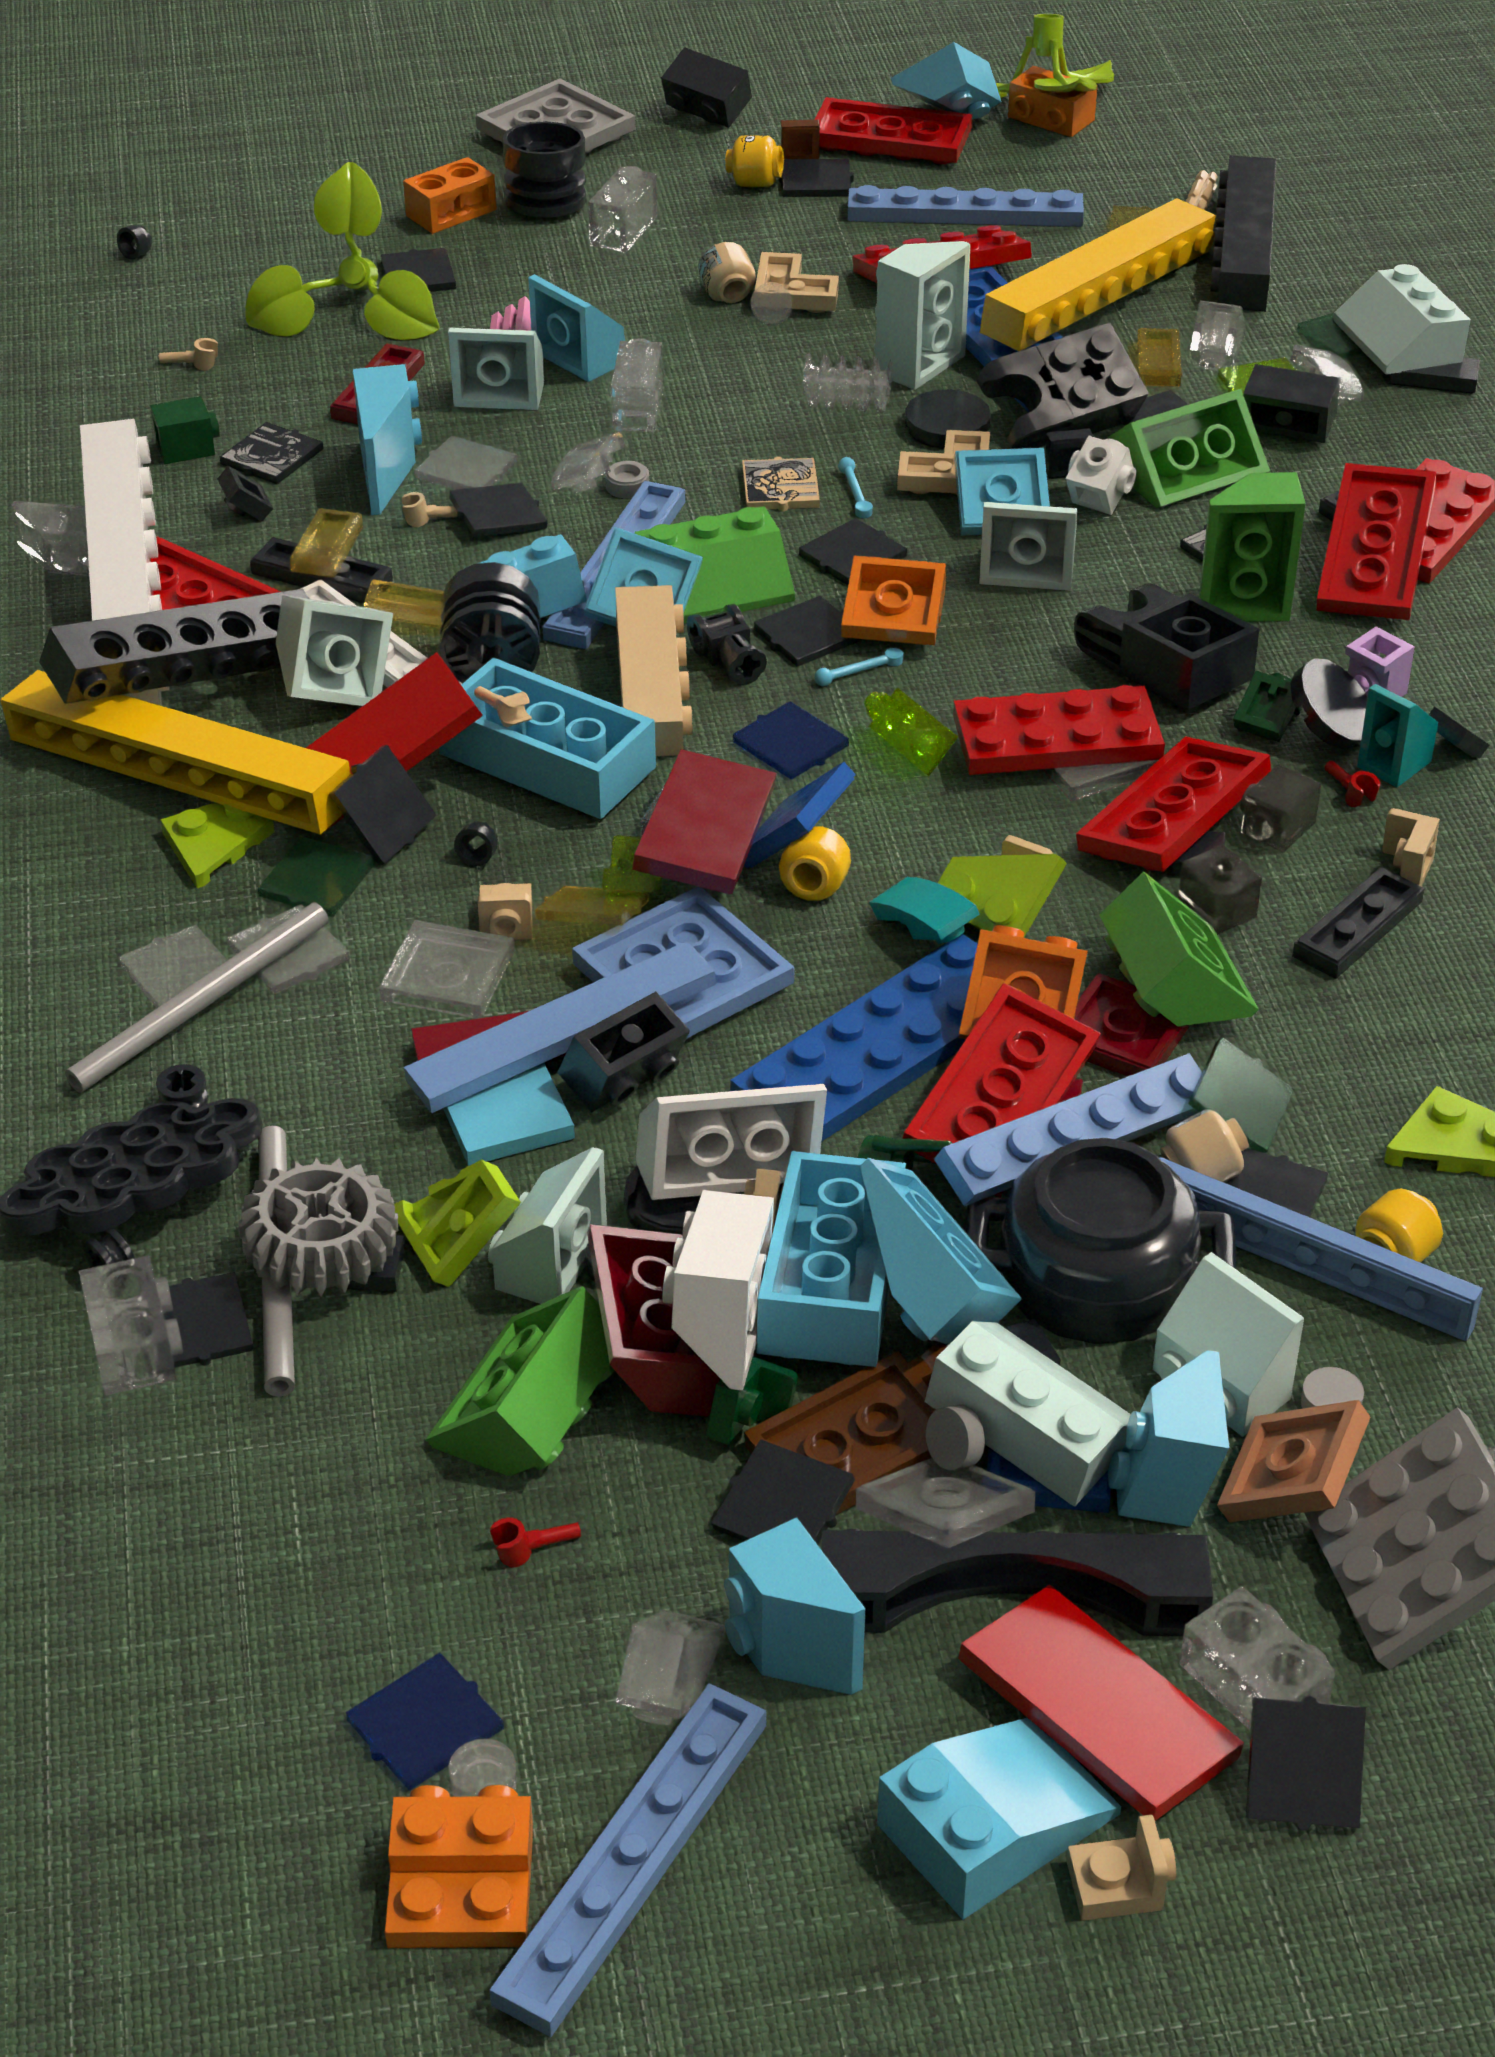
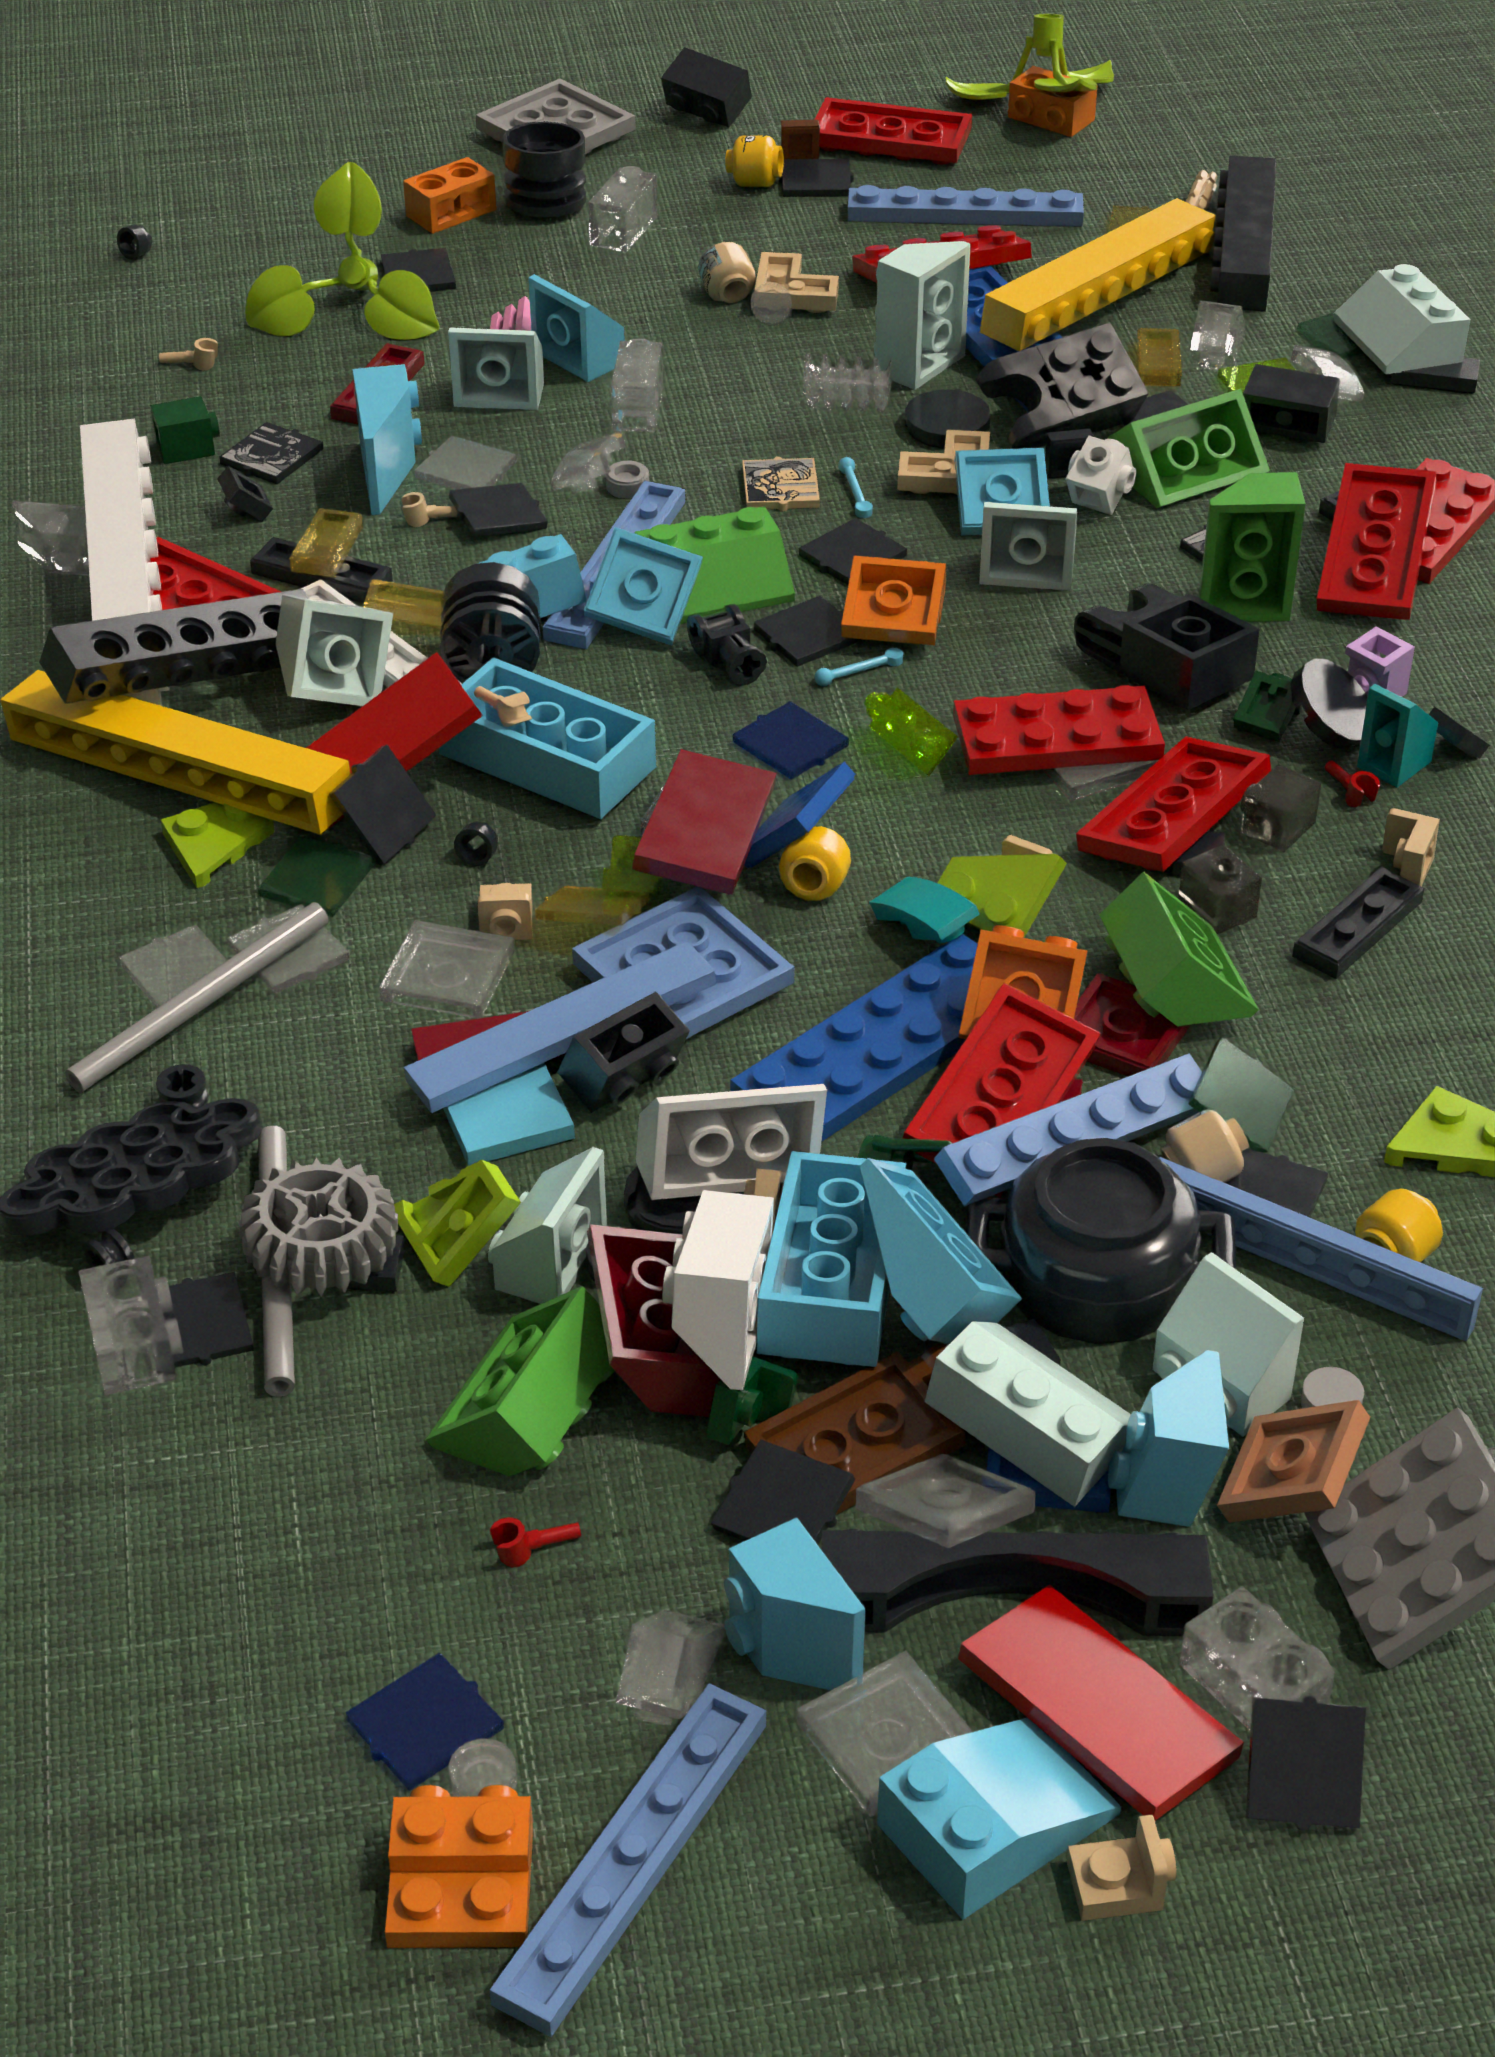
(651, 662): tan brick -> none
(878, 1724): none -> clear tile
(952, 81): medium azure slope -> none
(955, 1437): light grey tile -> none

